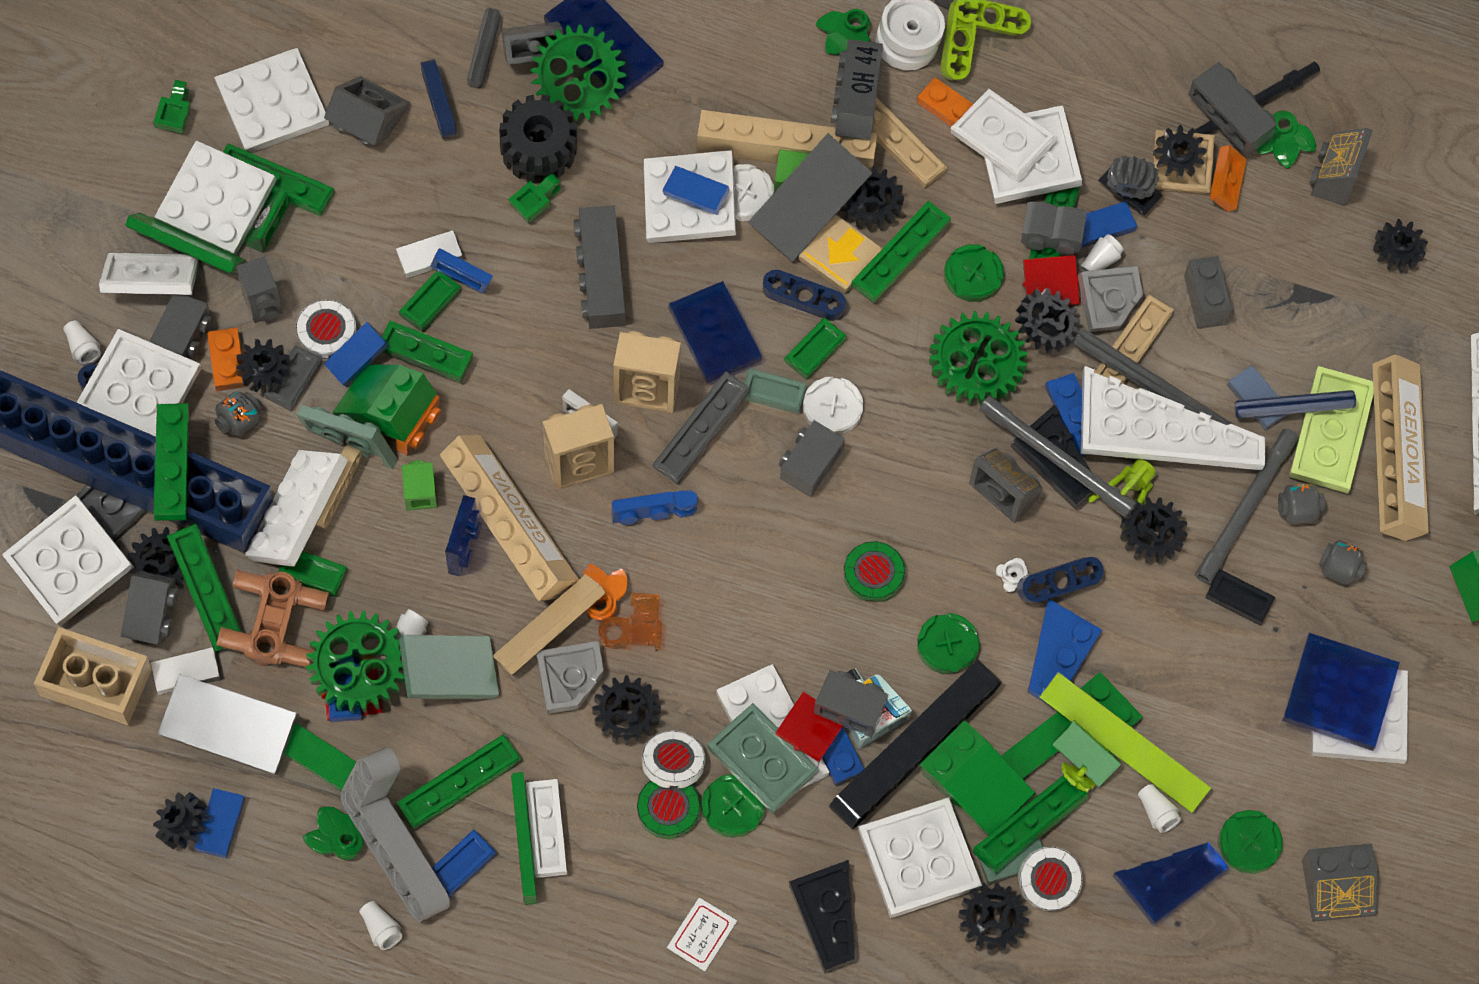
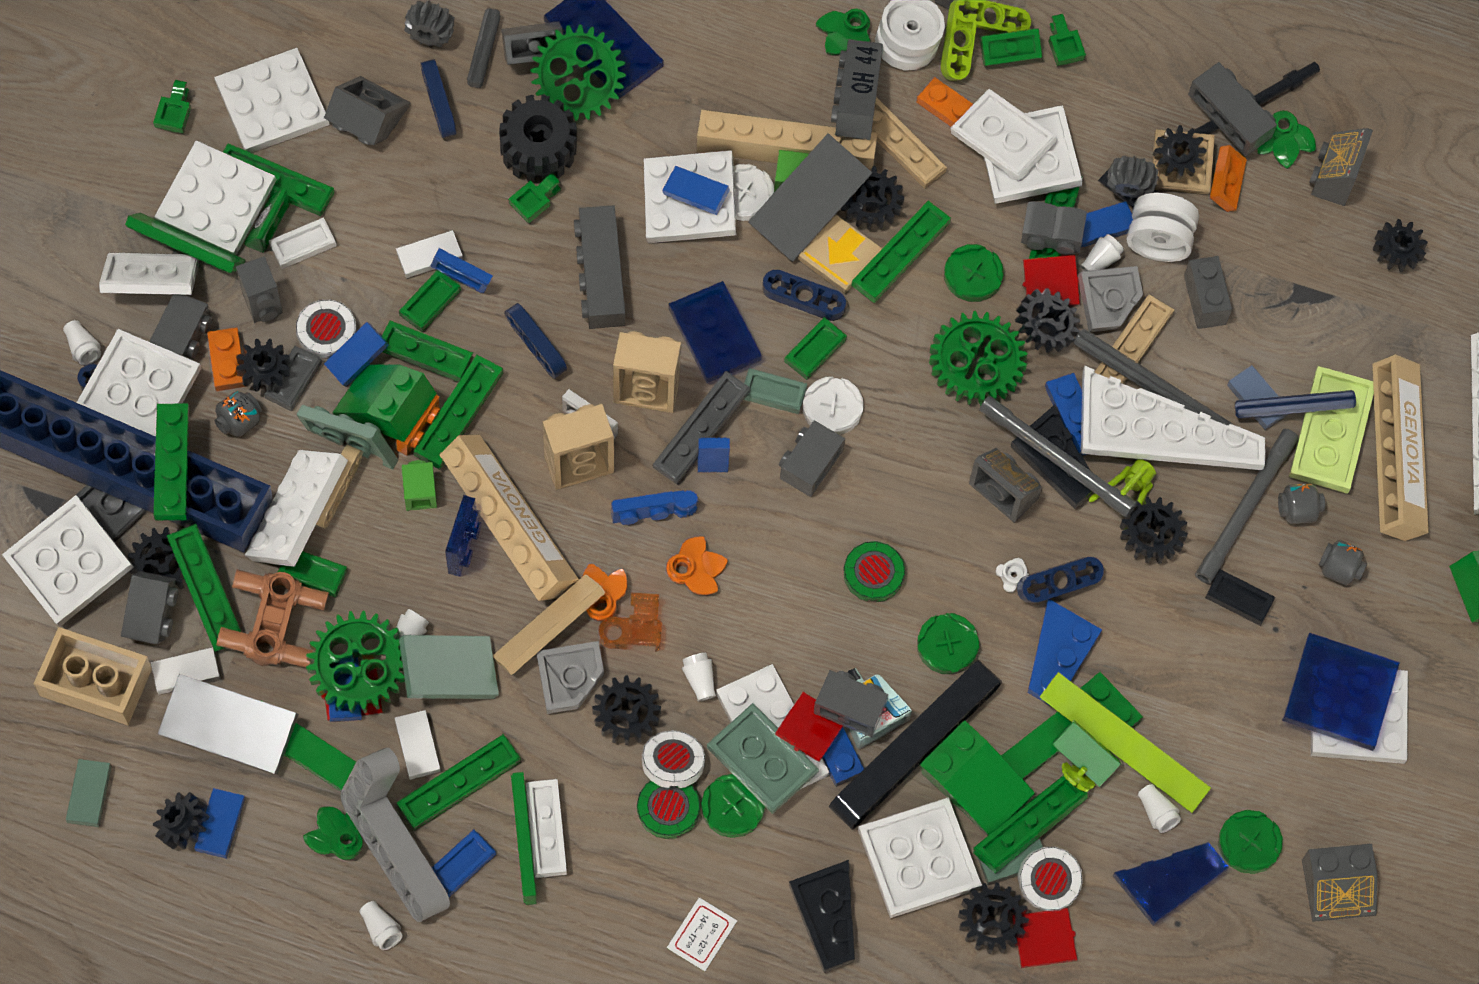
(88, 793): none -> sand green tile
(302, 243): none -> white tile
(417, 744): none -> white tile
(429, 23): none -> dark grey gear
(459, 410): none -> green plate
(535, 340): none -> dark blue beam
(700, 565): none -> orange plate
(700, 675): none -> white cone
(713, 454): none -> blue tile
(1010, 46): none -> green plate
(1046, 939): none -> red piece
(1065, 44): none -> green plate
(1162, 227): none -> white wheel

